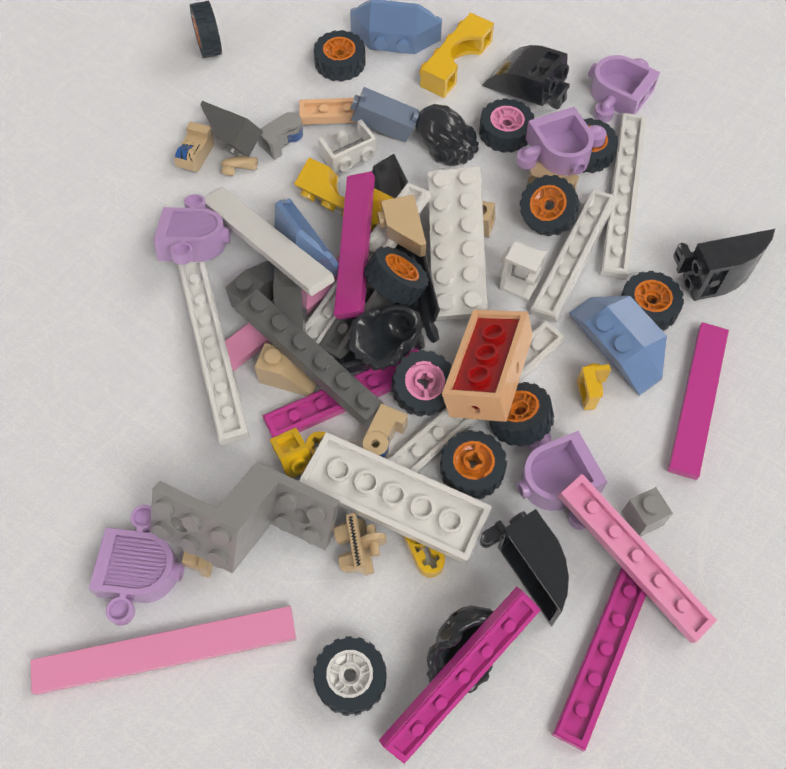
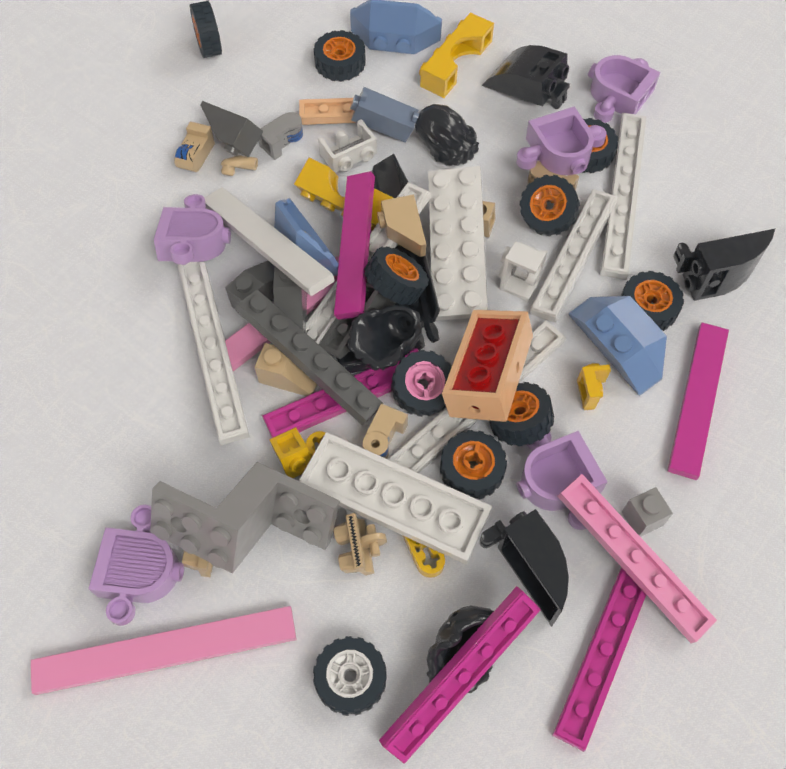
(505, 125): black wheel -> none

